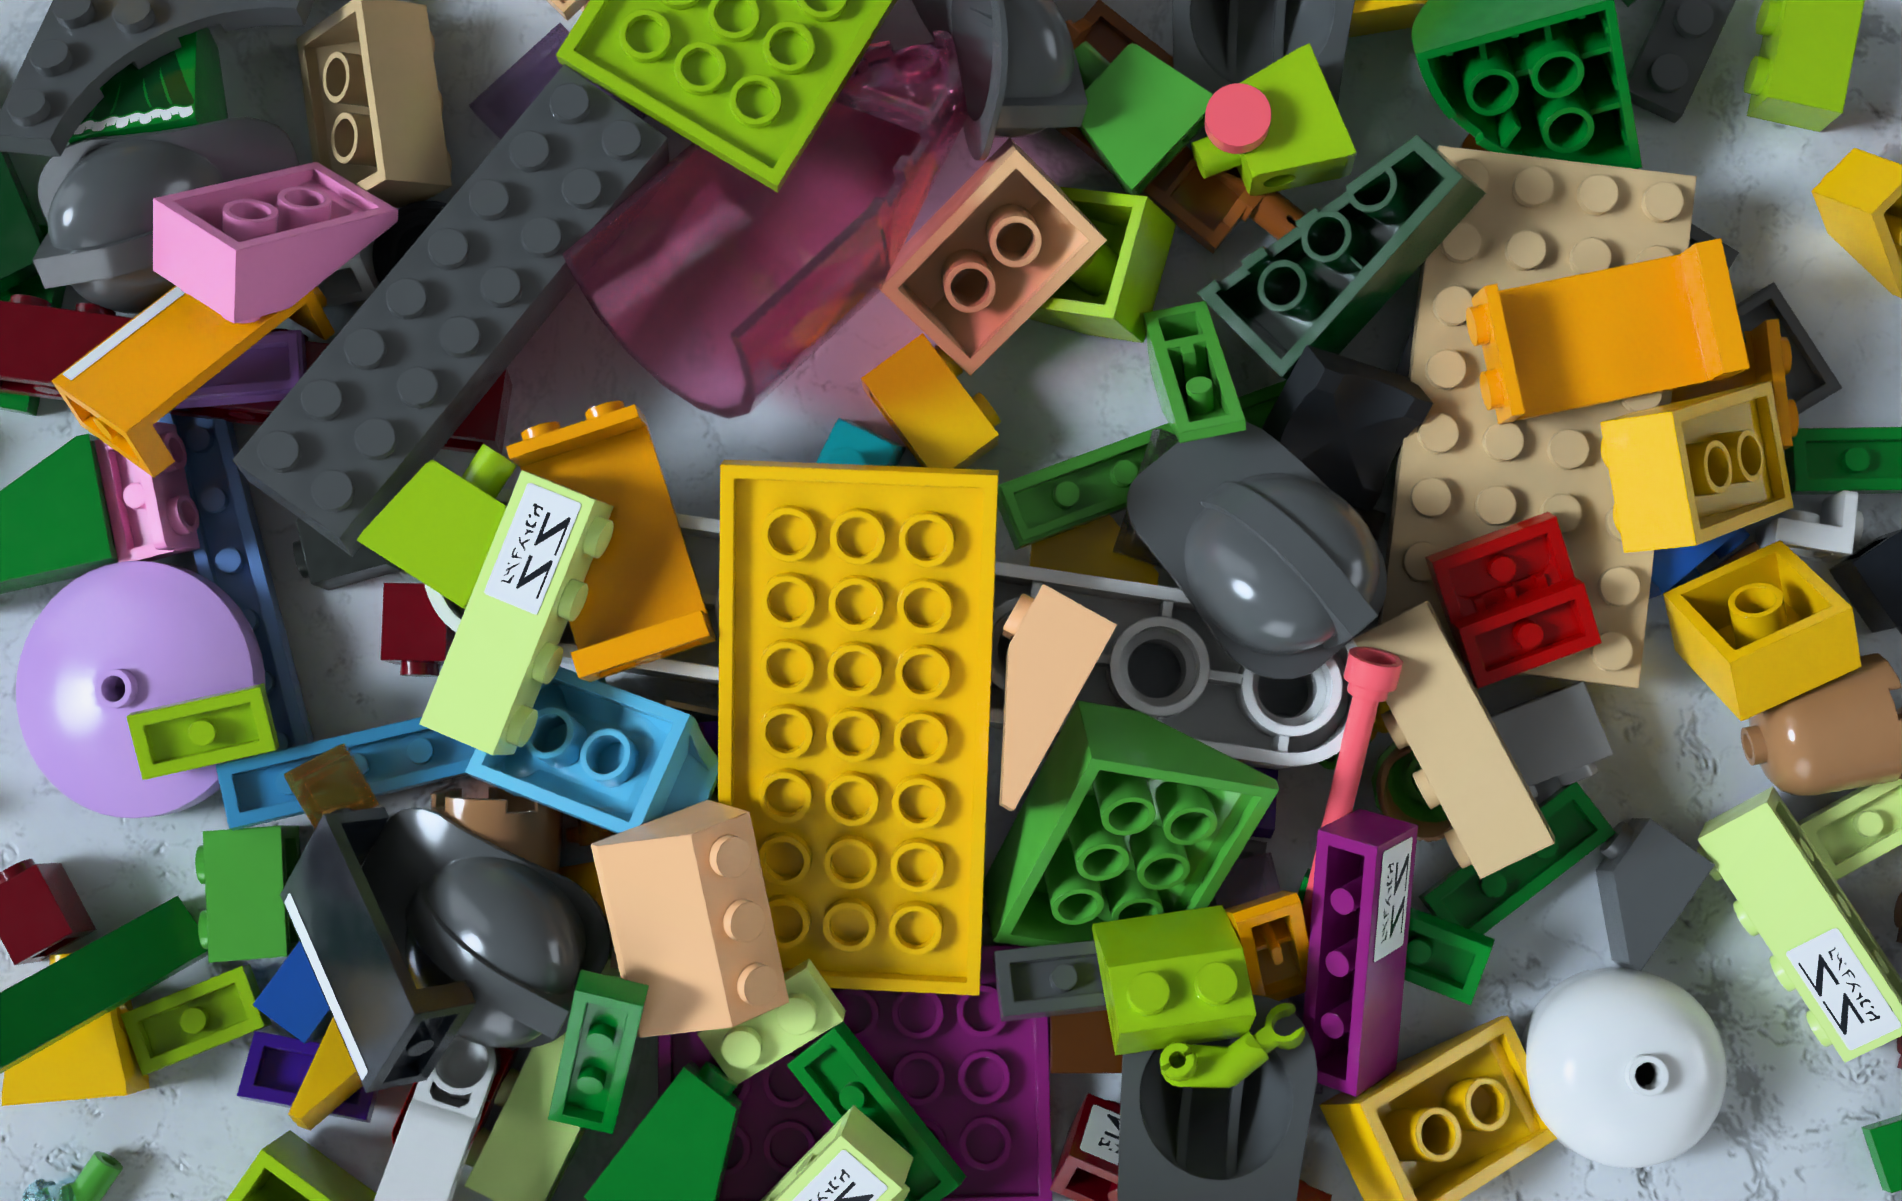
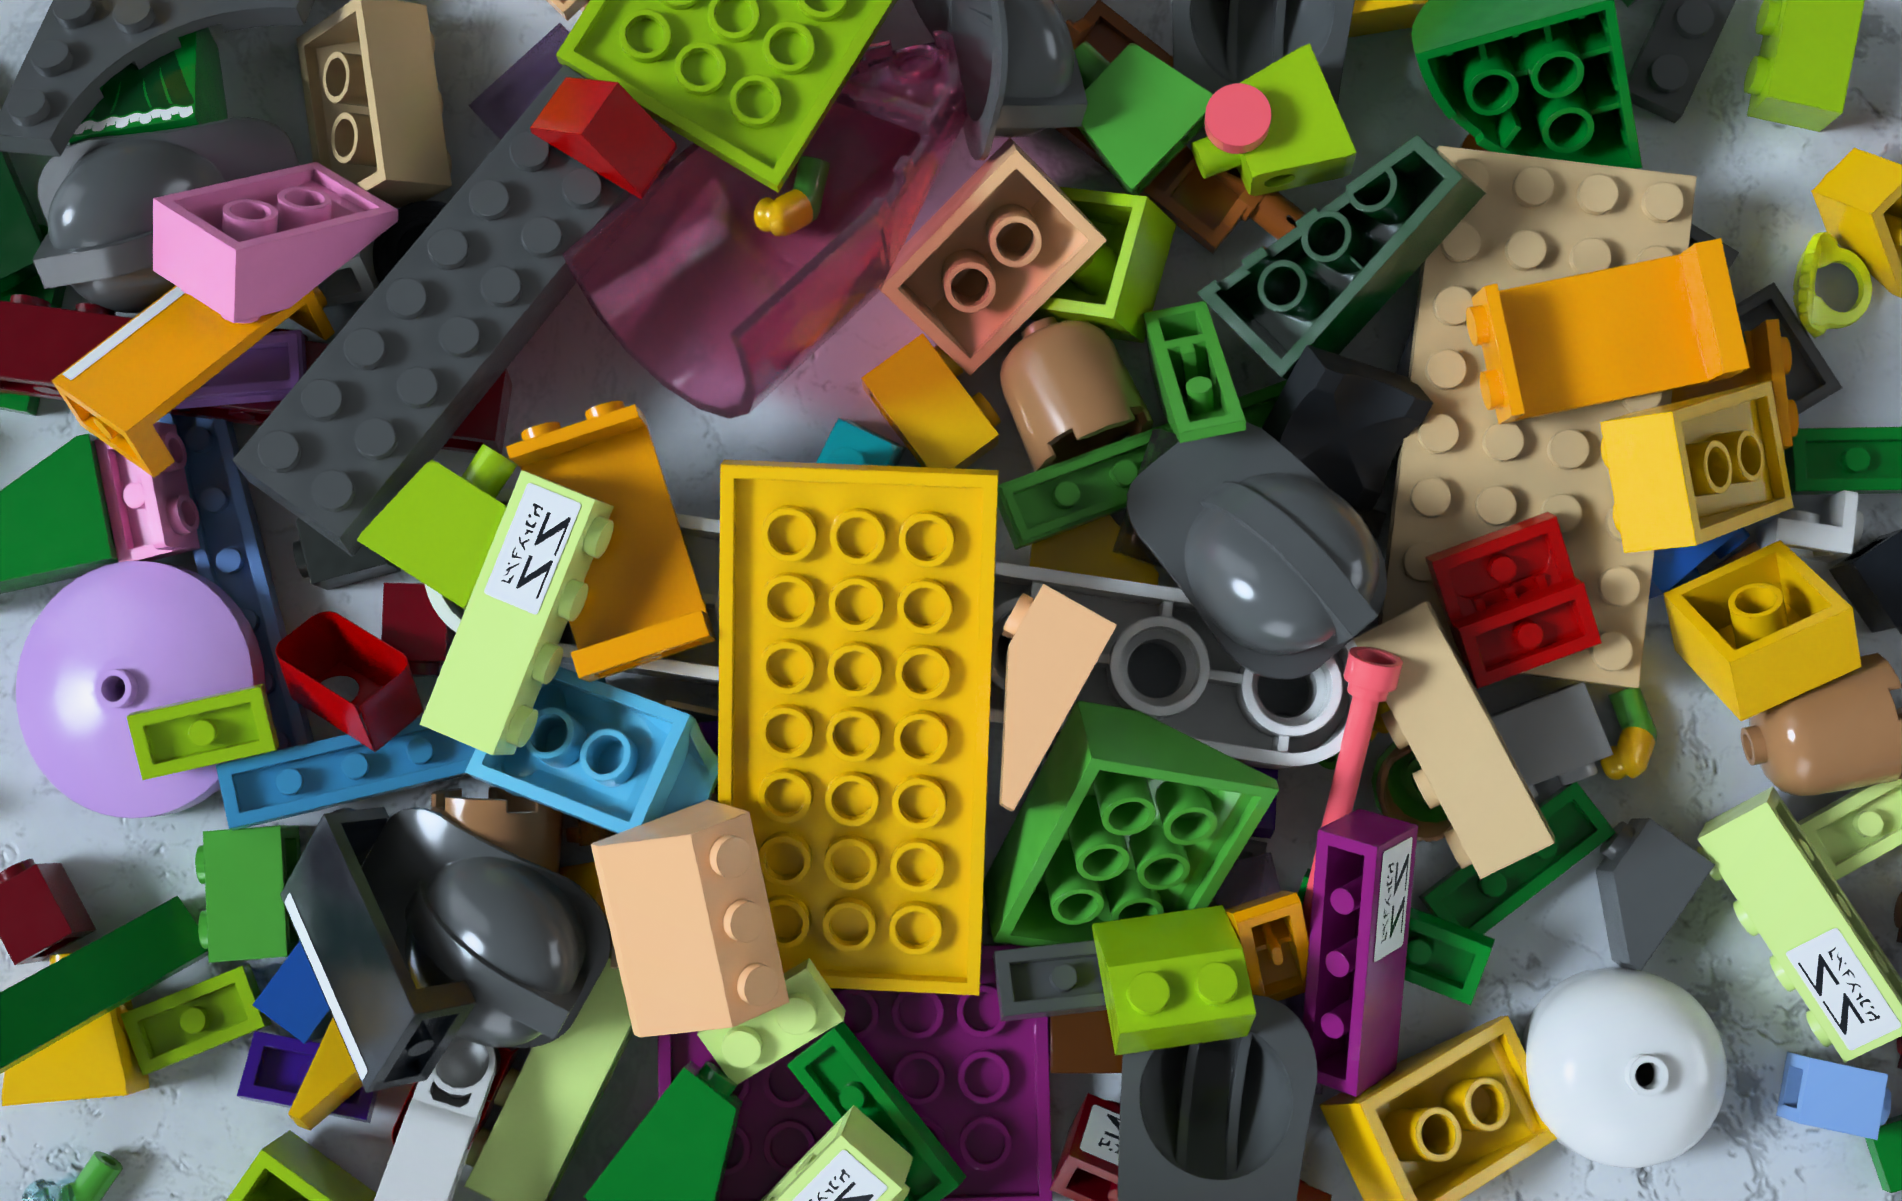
(330, 784): clear orange slope -> none
(333, 647): none -> red piece
(597, 1051): green plate -> none
(606, 132): none -> red slope
(798, 206): none -> yellow arm
(1069, 391): none -> medium nougat cylinder
(1227, 1066): lime arm -> none
(1636, 738): none -> arm
(1810, 308): none -> neon yellow piece
(1834, 1096): none -> light blue brick

